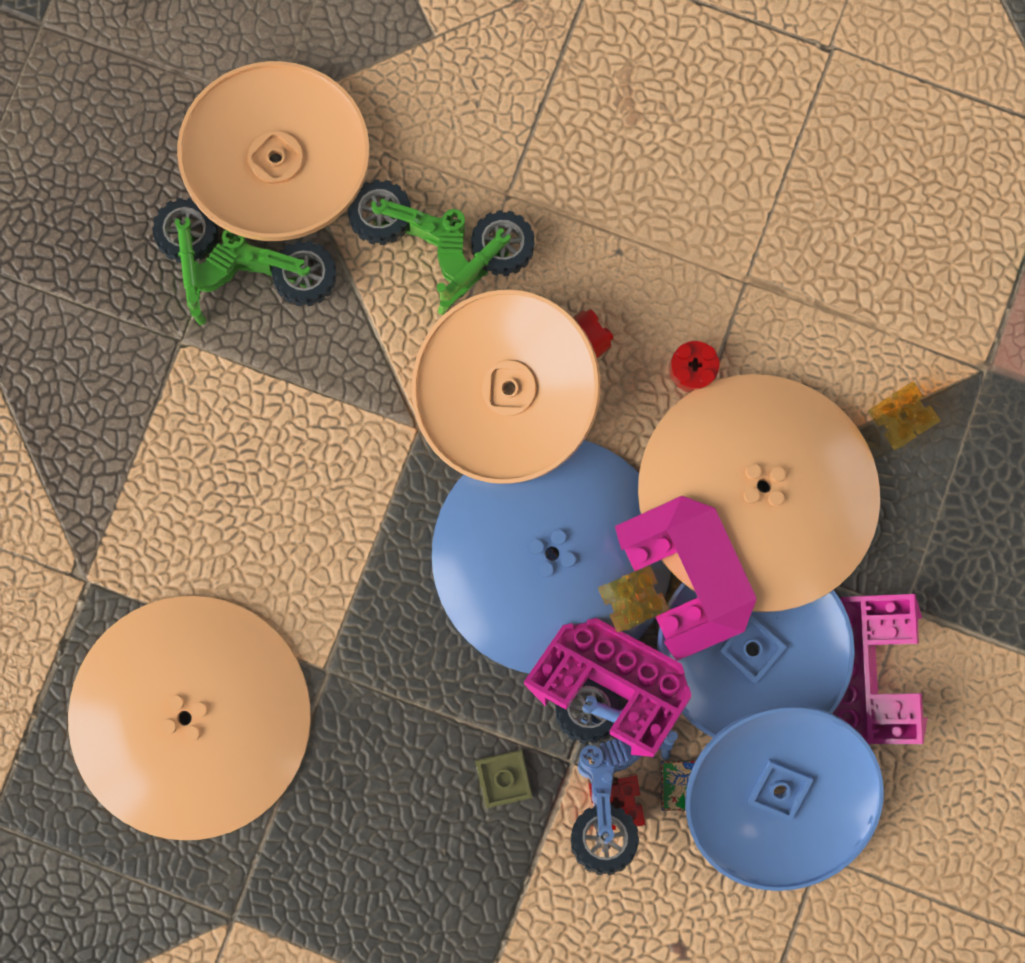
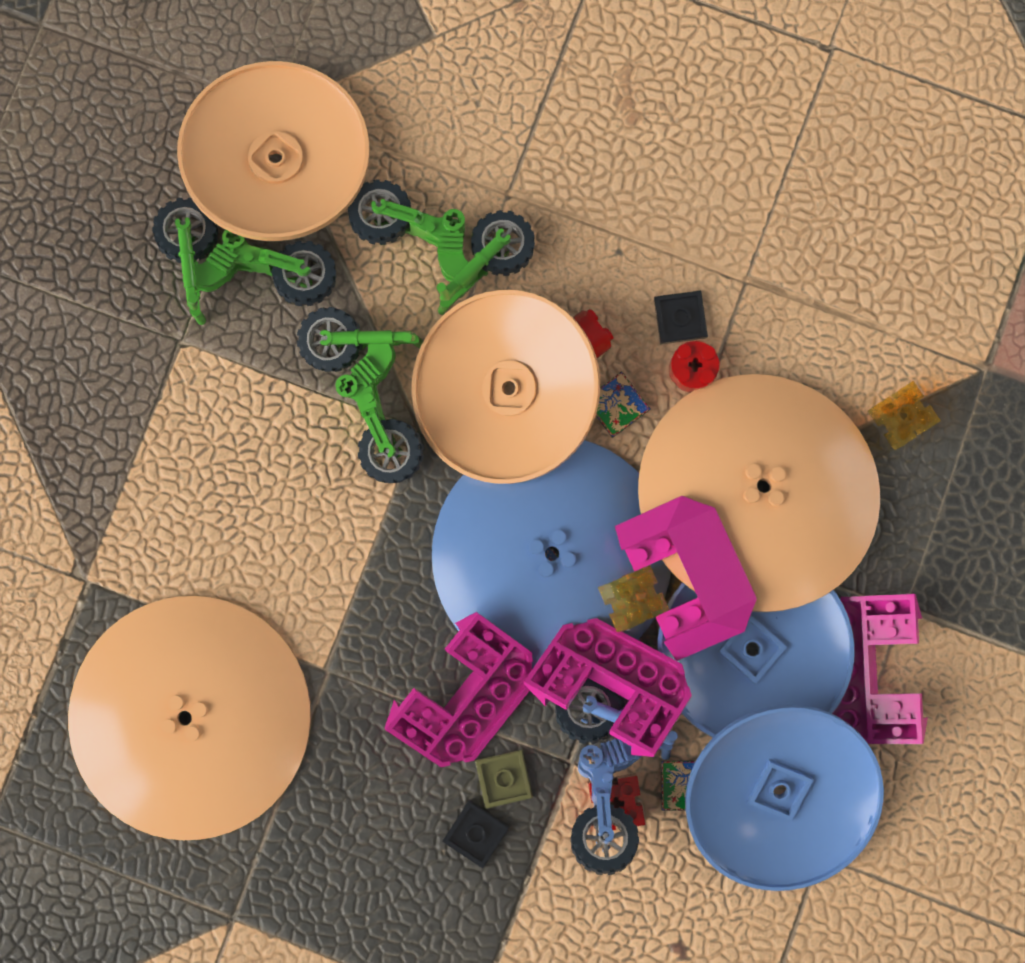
(366, 377): none -> piece
(476, 834): none -> black tile
(477, 707): none -> dark pink slope
(619, 405): none -> tile
(680, 317): none -> black tile

